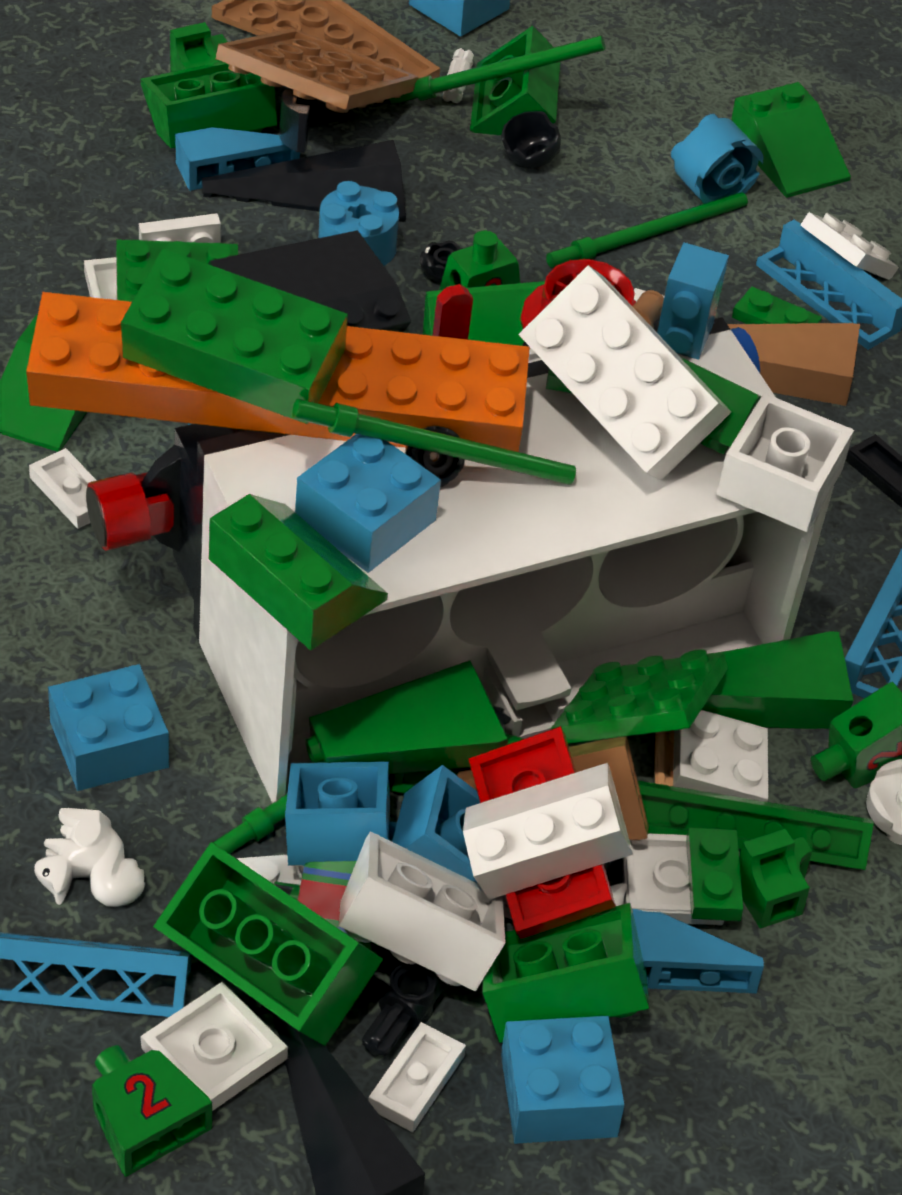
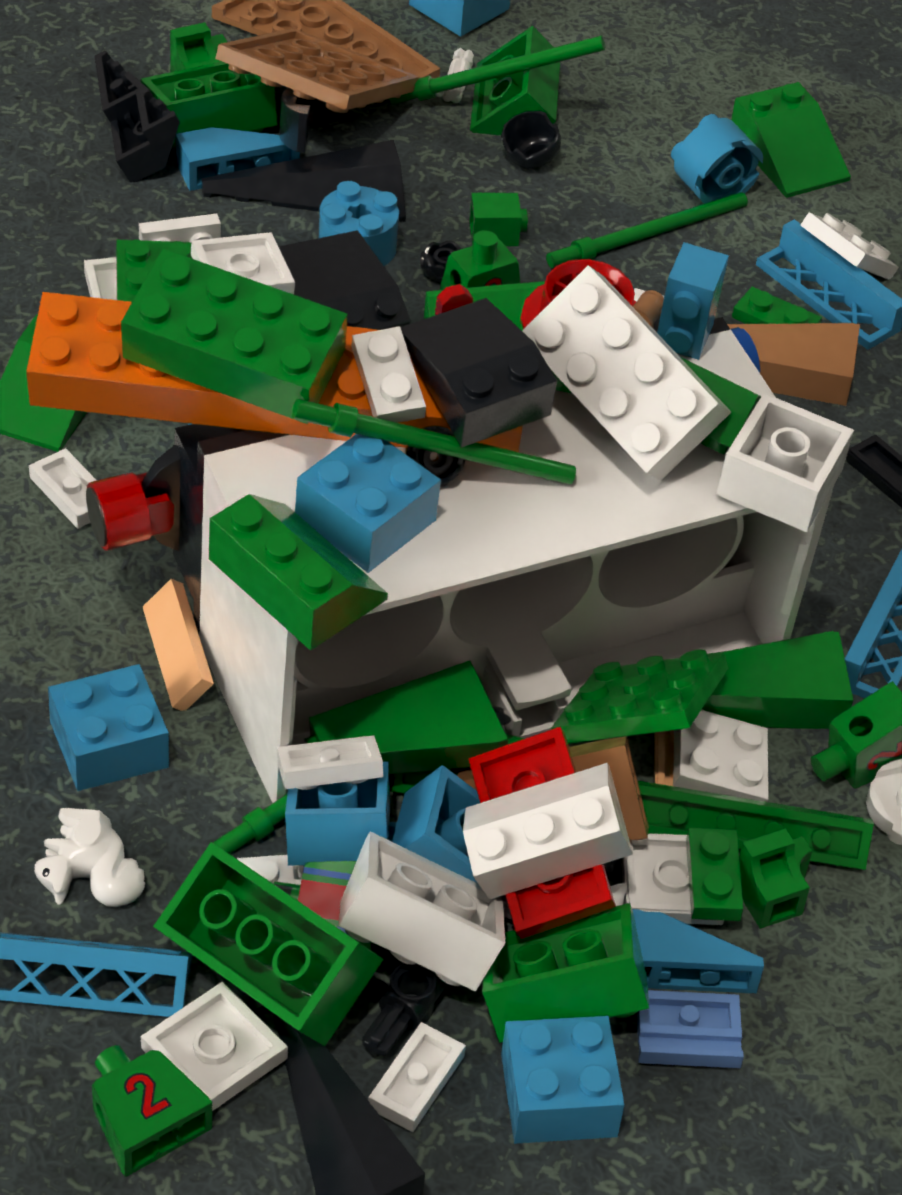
(139, 122): none -> black wedge
(177, 645): none -> light nougat tile
(248, 256): none -> white plate
(330, 762): none -> white plate
(388, 375): none -> white plate
(480, 370): none -> black slope
(498, 214): none -> green brick
(690, 1029): none -> medium blue plate

